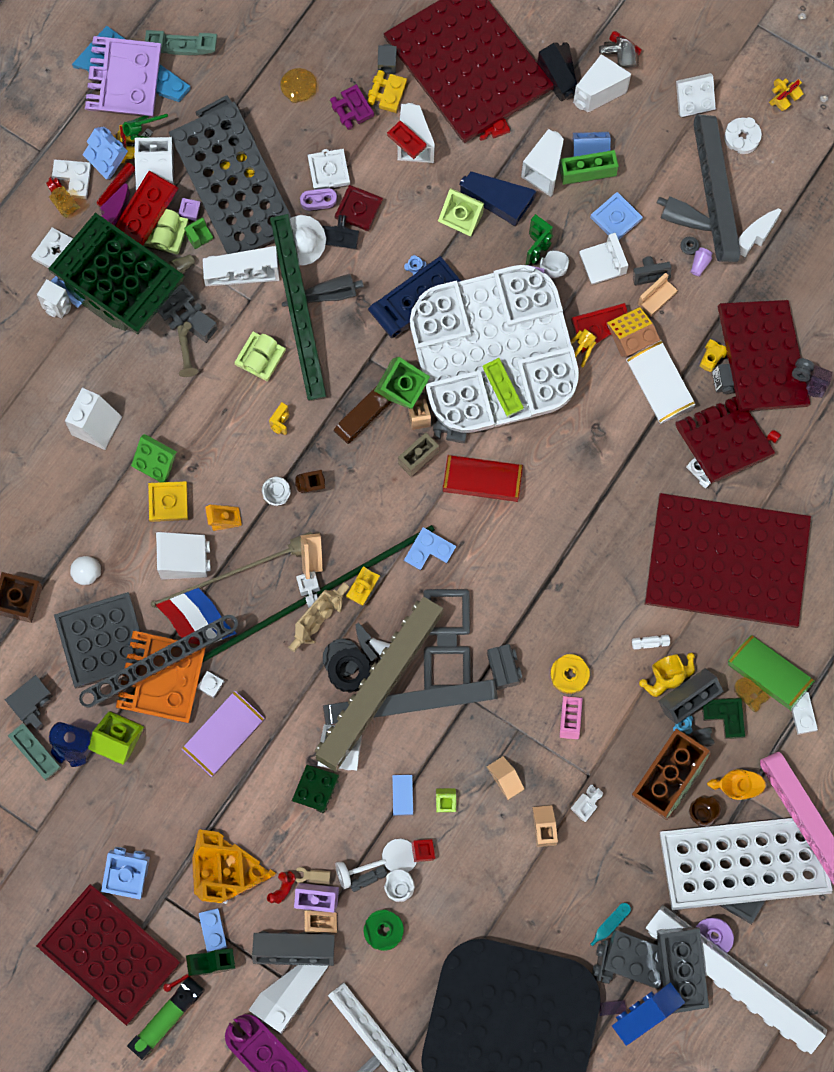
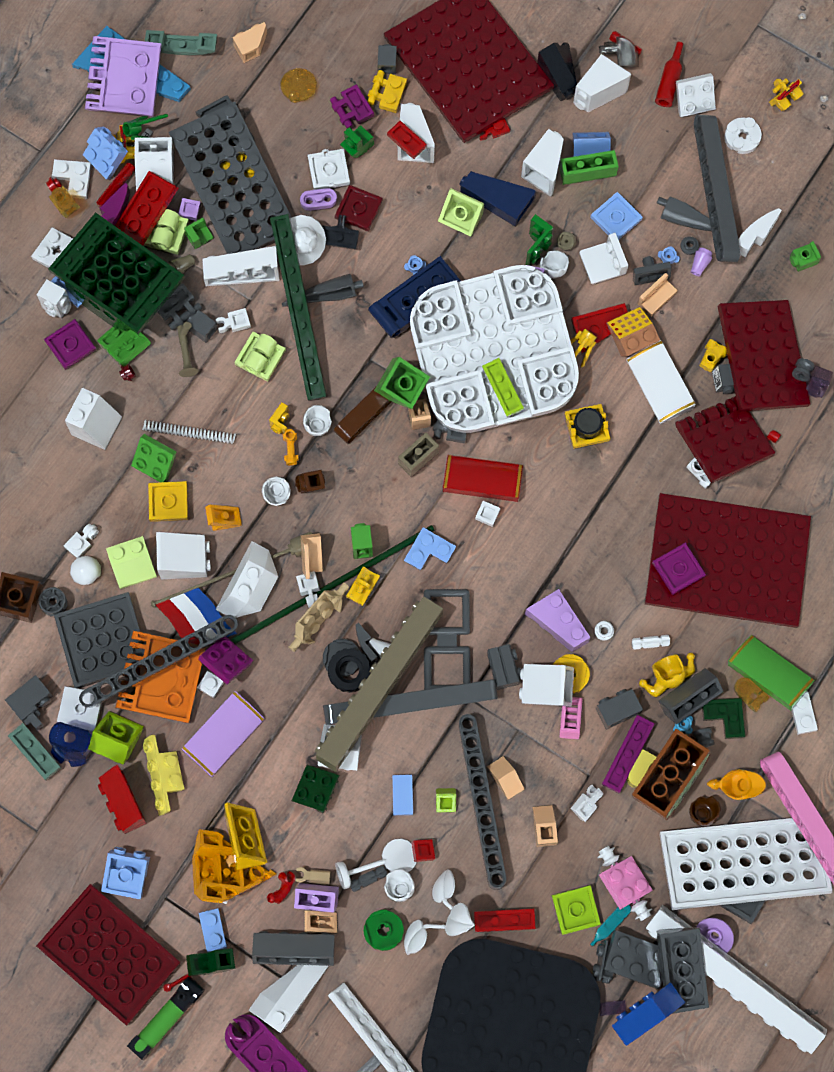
(53, 594): none -> dark grey wheel
(70, 344): none -> magenta plate
(74, 713): none -> white plate
(79, 545): none -> white plate
(121, 800): none -> red slope
(123, 345): none -> bright green slope
(127, 372): none -> dark red plate
(131, 562): none -> yellowish green slope
(164, 774): none -> light yellow bracket
(189, 432): none -> white piece
(225, 660): none -> magenta plate
(236, 320): none -> white plate
(244, 836): none -> yellow slope
(250, 43): none -> light nougat slope
(250, 583): none -> white wedge
(290, 438): none -> light orange bar
(317, 420): none -> white hair
(357, 141): none -> green brick
(361, 541): none -> bright green brick
(457, 922): none -> white plant
(481, 811): none -> dark grey beam
(487, 513): none -> white plate
(504, 920): none -> red plate
(547, 685): none -> white slope
(559, 620): none -> lavender wedge
(566, 241): none -> dark tan tile
(576, 909): none -> lime plate
(587, 426): none -> piece
(604, 624): none -> white plate
(619, 708): none -> dark grey brick
(625, 882): none -> bright pink plate
(628, 754): none -> magenta plate
(640, 768): none -> light yellow leg
(670, 75): none -> red piece
(674, 258): none -> light blue plate
(678, 568): none -> magenta plate
(812, 257): none -> bright green brick

